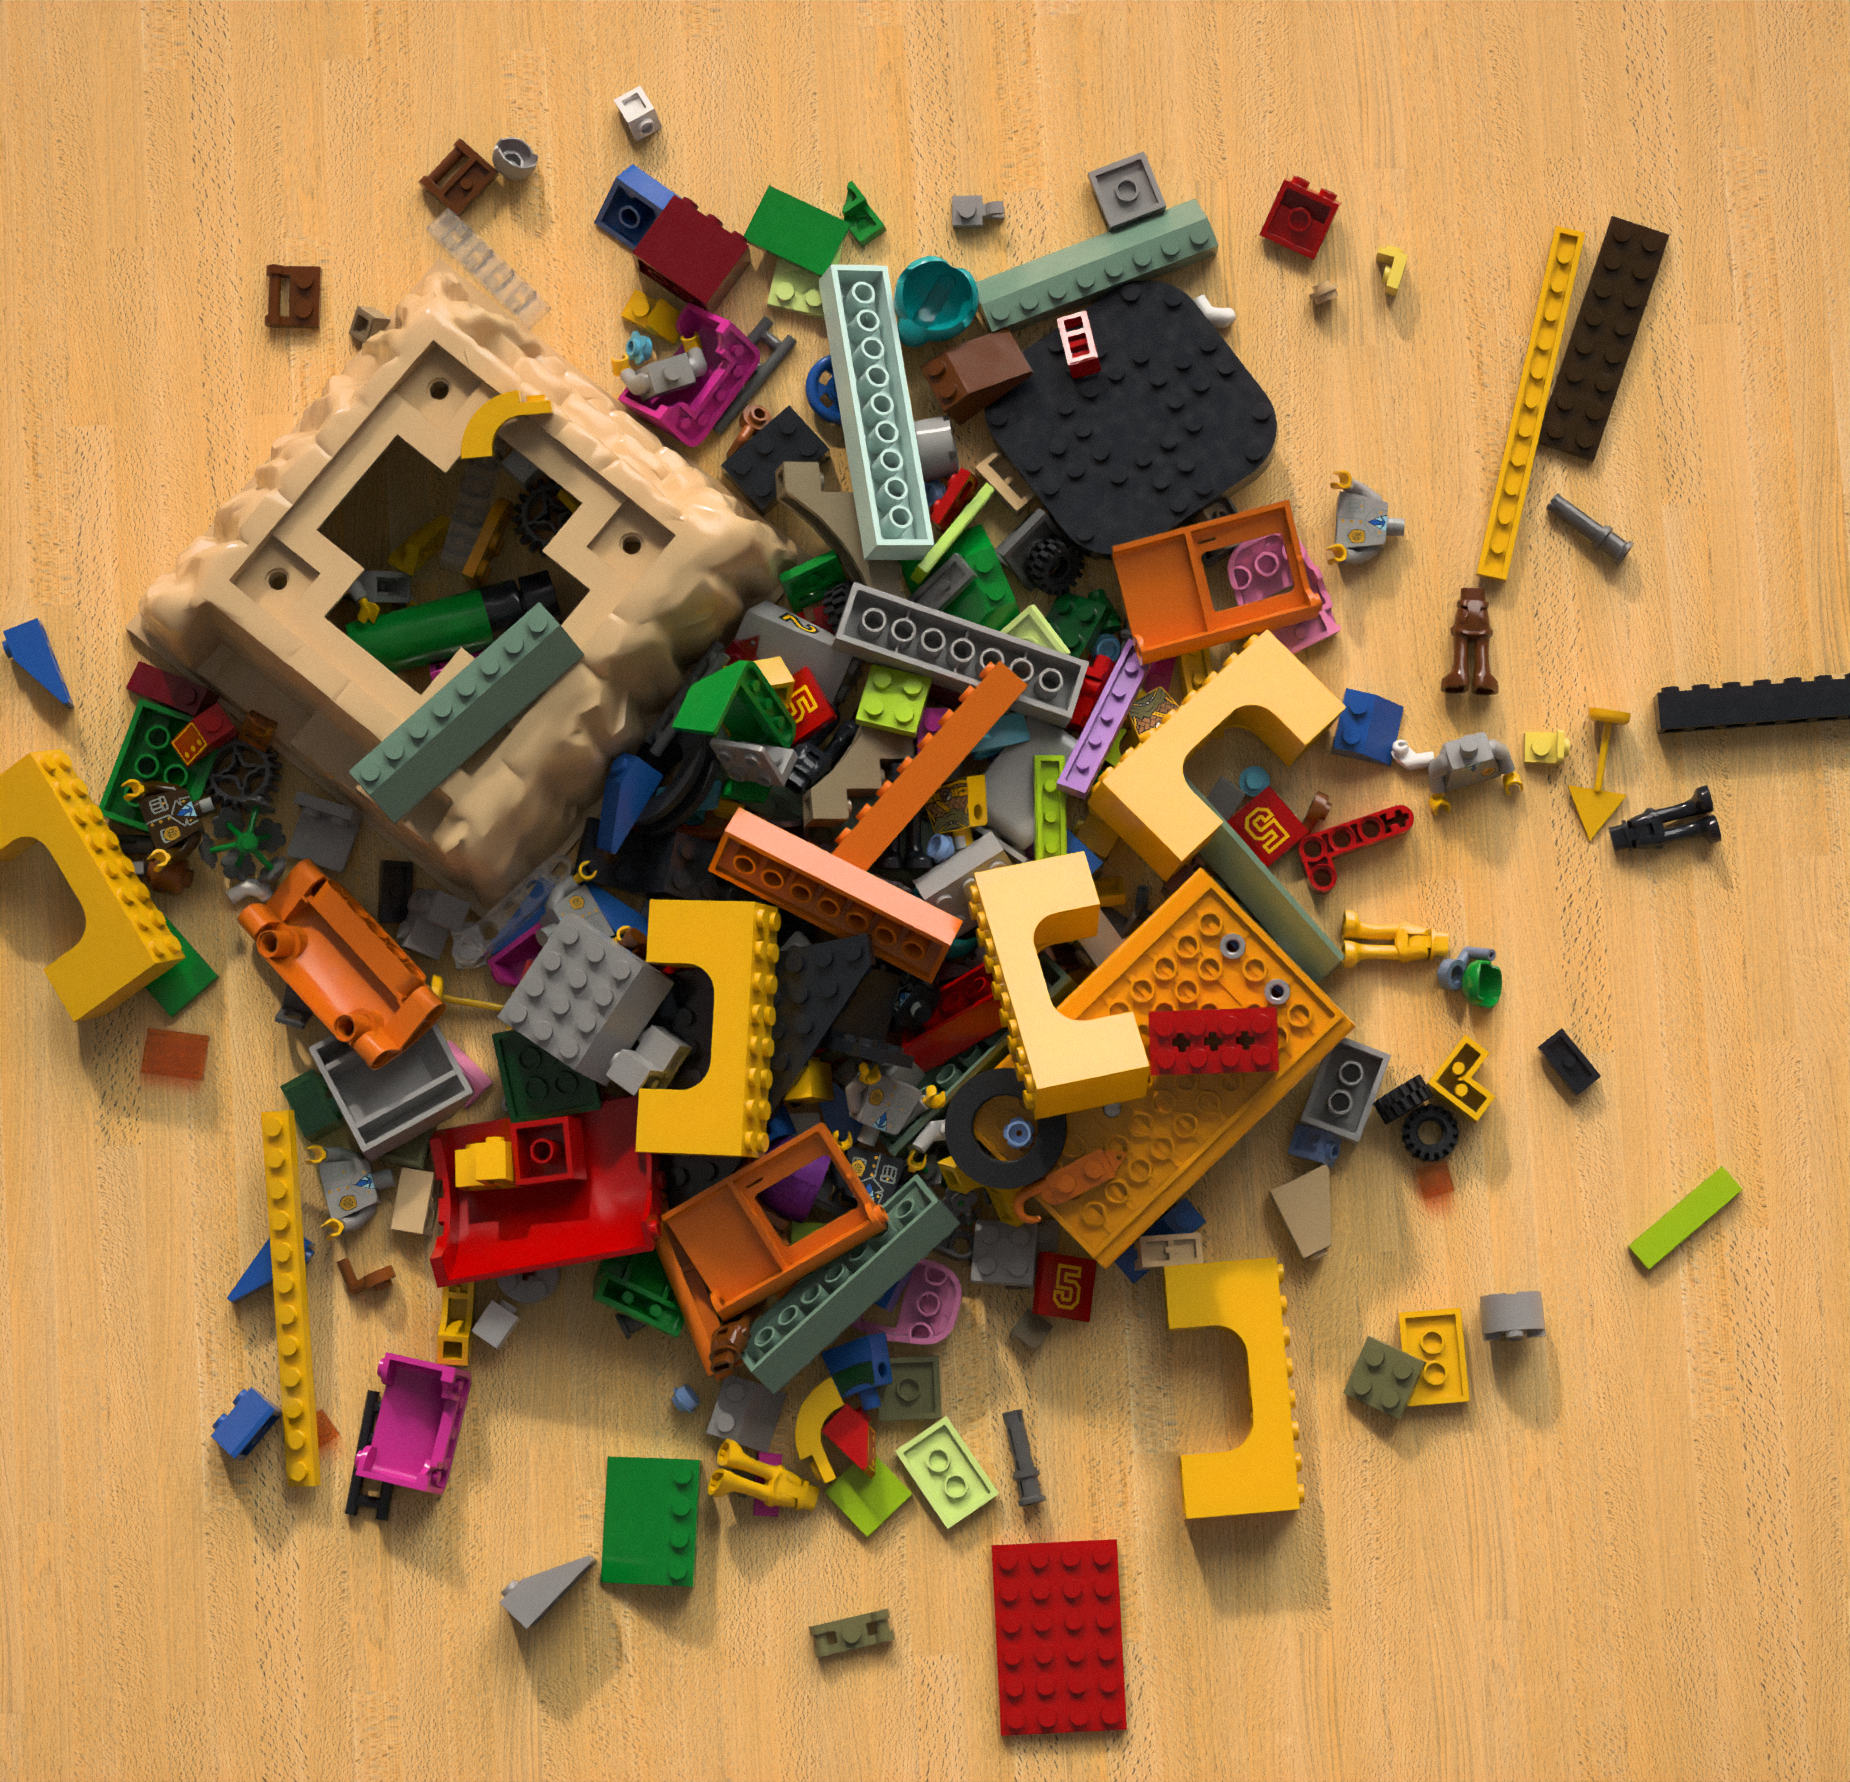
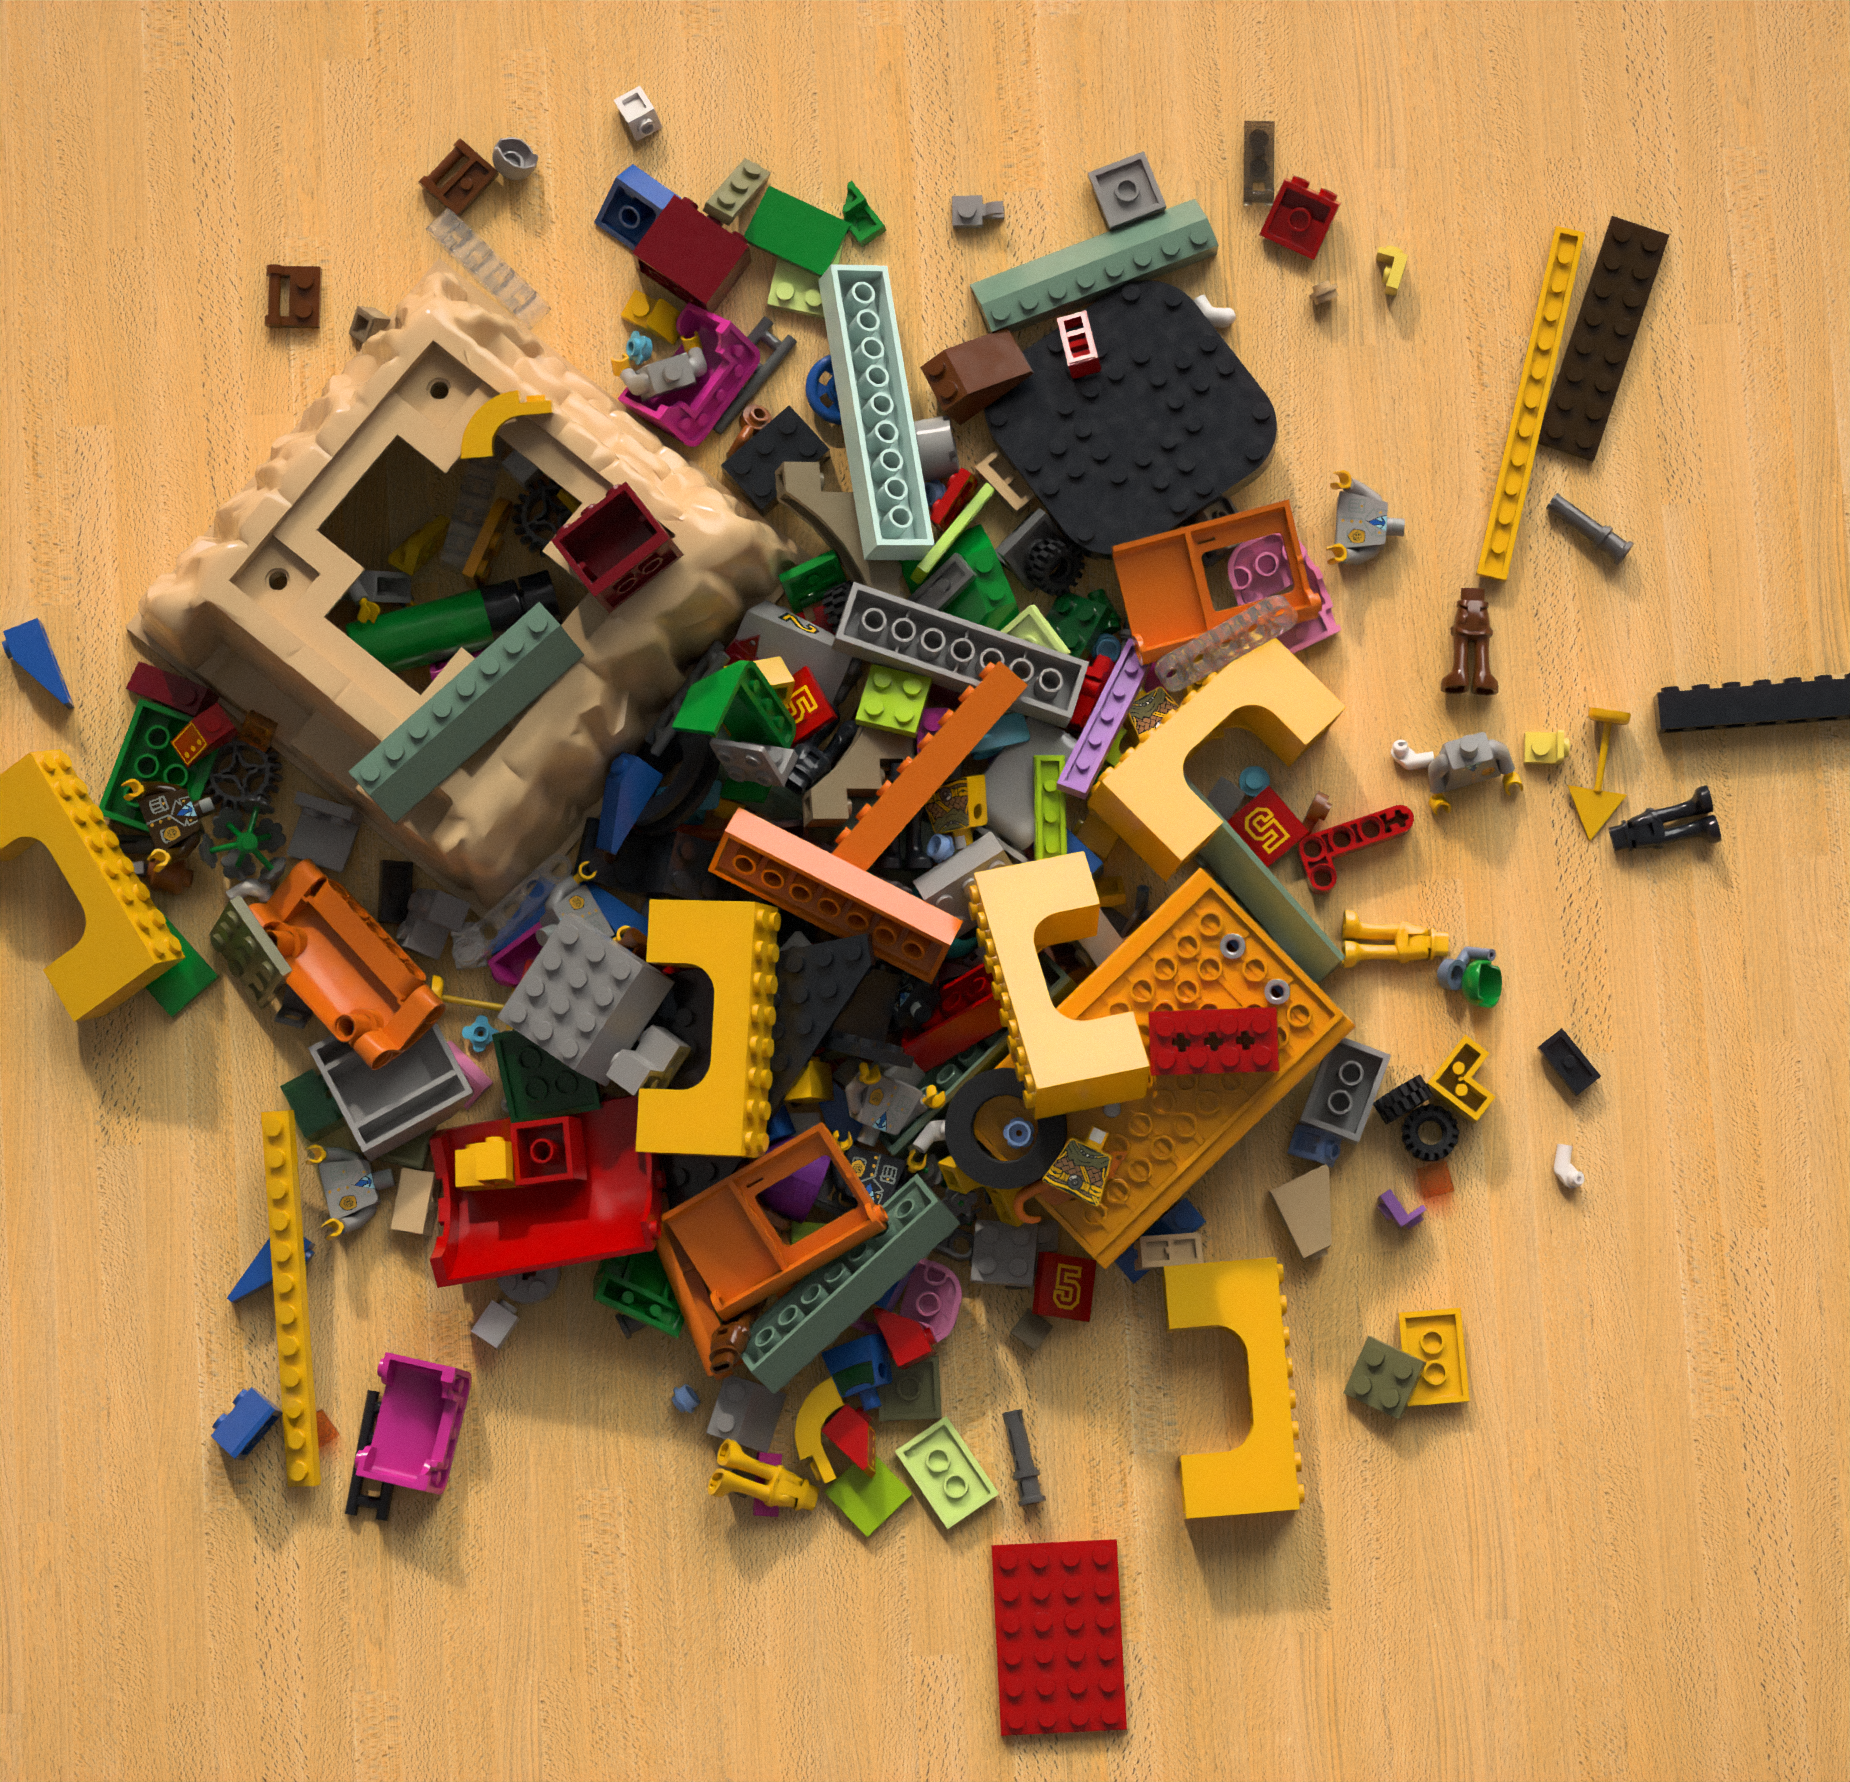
(175, 1054): clear orange plate -> none
(249, 952): none -> olive plate
(378, 1279): dark orange plate -> none
(456, 1323): yellow arch -> none
(471, 1033): none -> medium azure plate
(537, 1594): light grey slope -> none
(616, 546): none -> dark red container
(651, 1521): green slope -> none
(736, 191): none -> plate
(851, 1633): olive plate -> none
(906, 1338): none -> red slope
(934, 301): teal piece -> none
(1082, 1167): none -> torso
(1181, 877): reddish brown plate -> none
(1210, 643): none -> clear beam
(1258, 162): none -> clear smoke plate
(1367, 727): blue slope -> none
(1392, 1209): none -> medium lavender bracket
(1512, 1316): light grey brick -> none
(1564, 1169): none -> white arm
(1684, 1218): lime tile -> none

